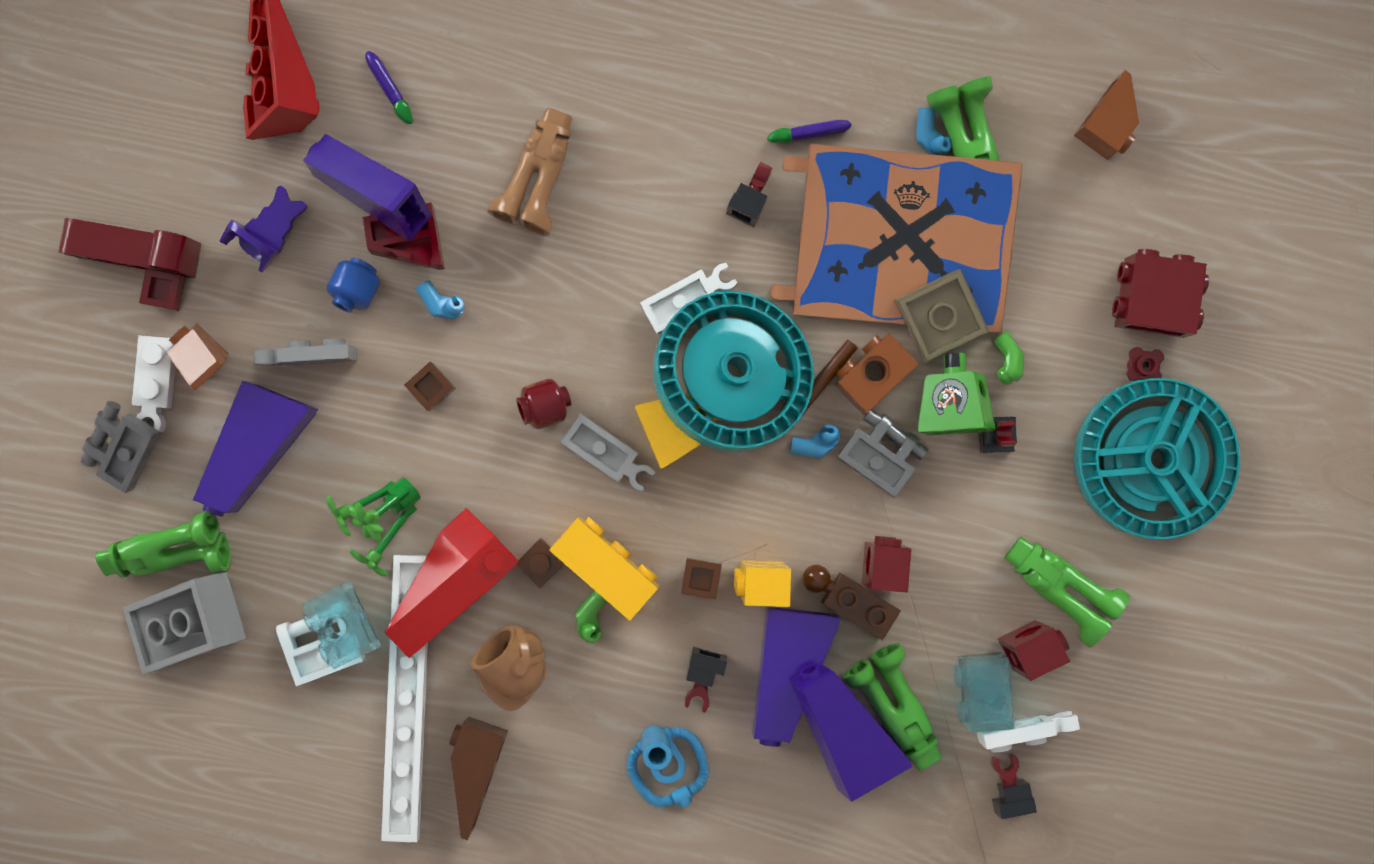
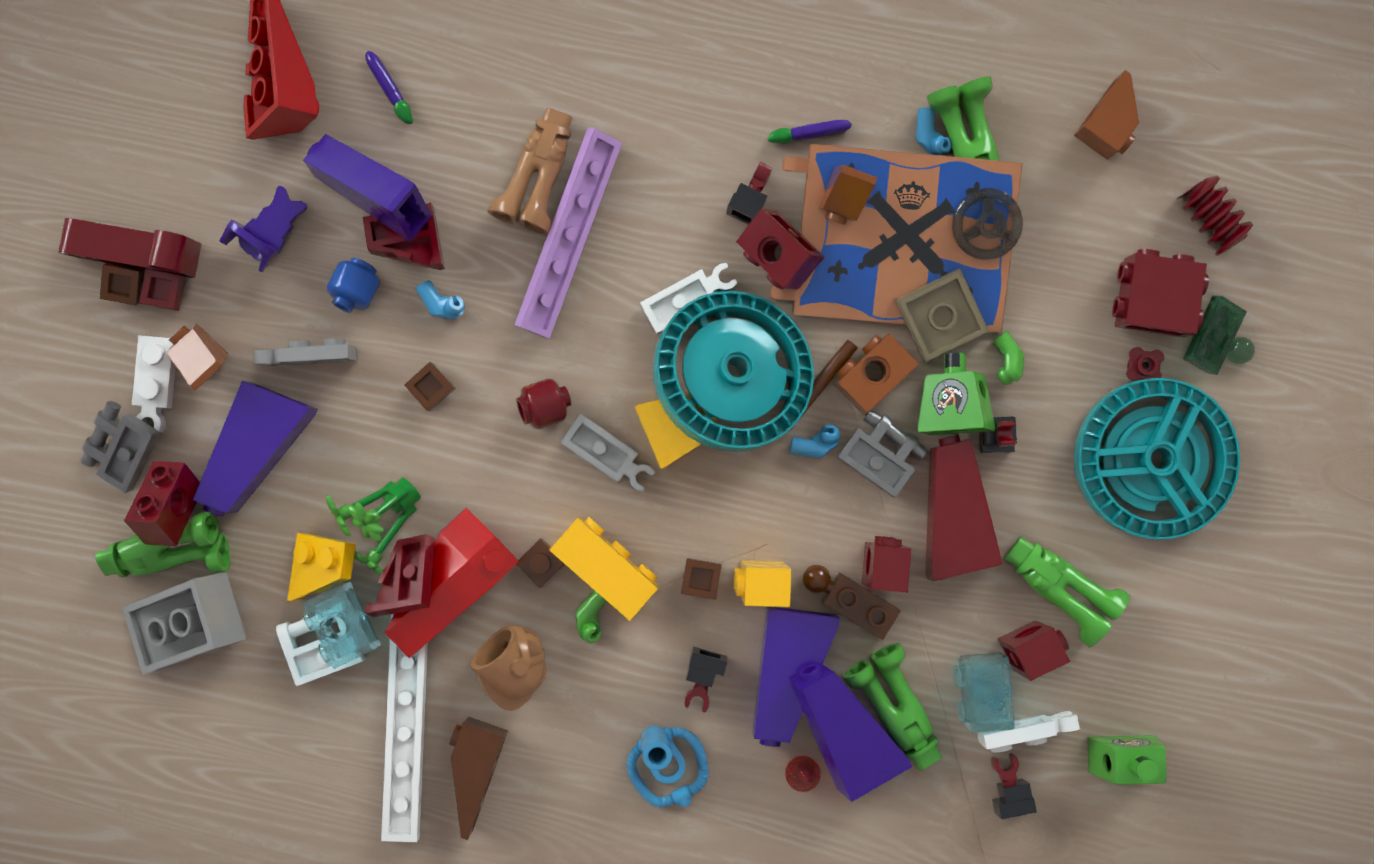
(121, 283): none -> reddish brown plate
(163, 503): none -> dark red brick
(319, 565): none -> yellow wing
(406, 578): none -> dark red wing
(568, 233): none -> lavender plate
(798, 255): none -> dark red brick
(802, 773): none -> clear red plate
(846, 194): none -> dark orange slope
(958, 515): none -> dark red slope
(999, 230): none -> clear smoke piece
(1133, 759): none -> bright green torso
(1216, 214): none -> dark red piece
(1218, 337): none -> clear green plate

